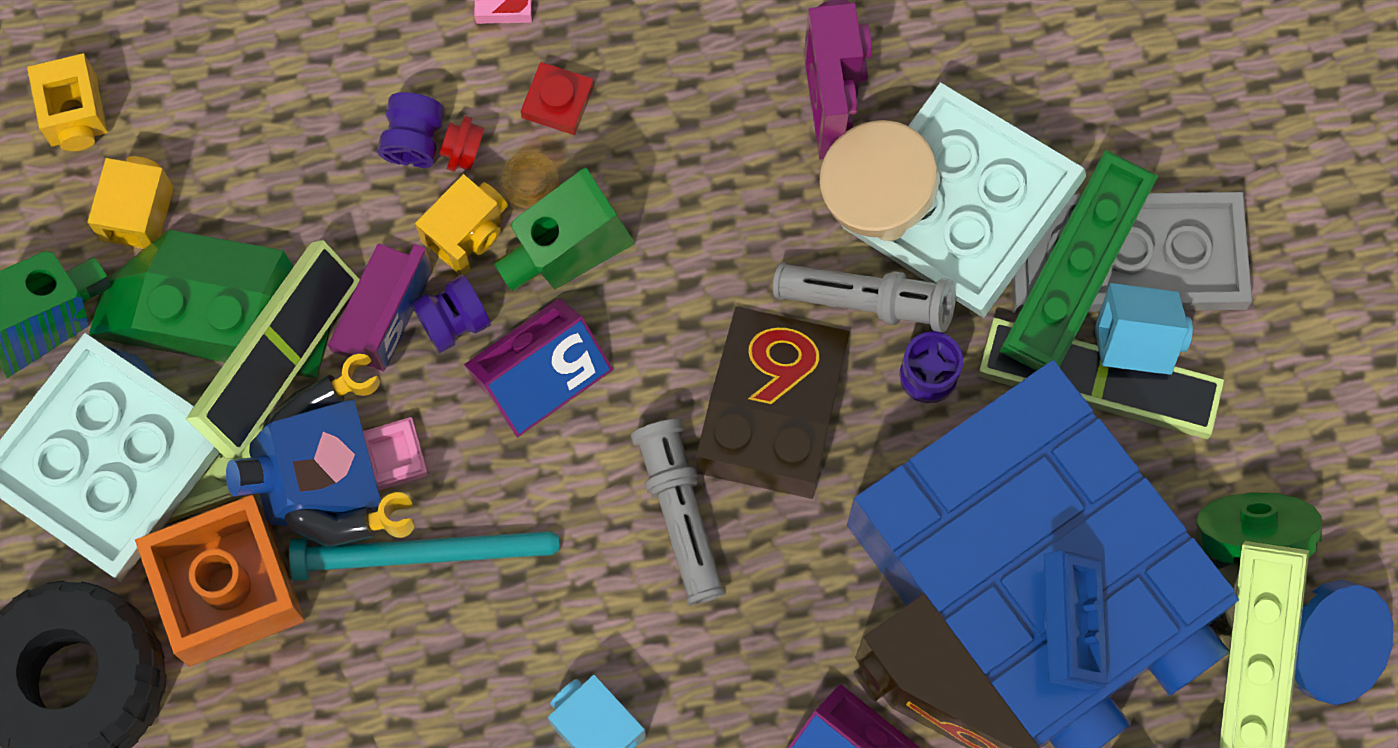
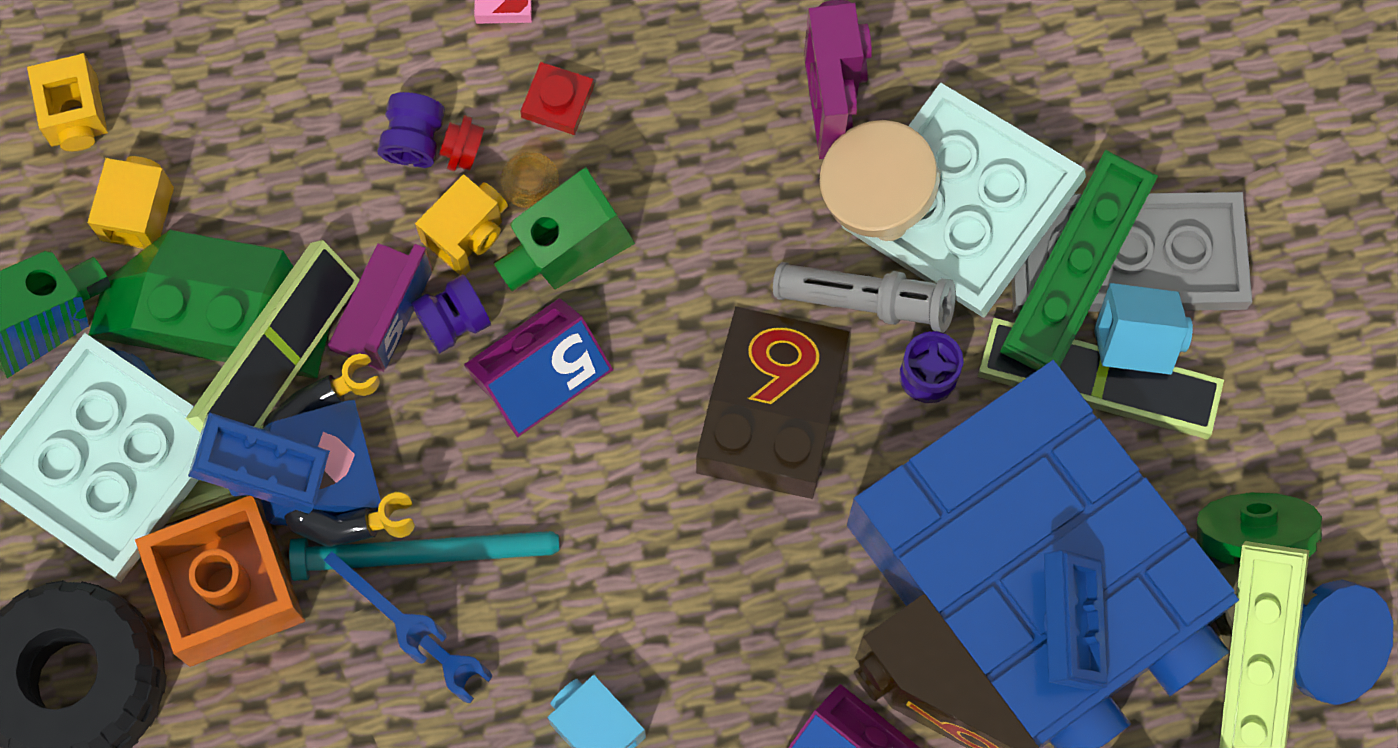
(259, 463): none -> blue plate
(395, 453): bright pink tile -> none
(414, 631): none -> blue flag
(673, 484): light grey pin -> none

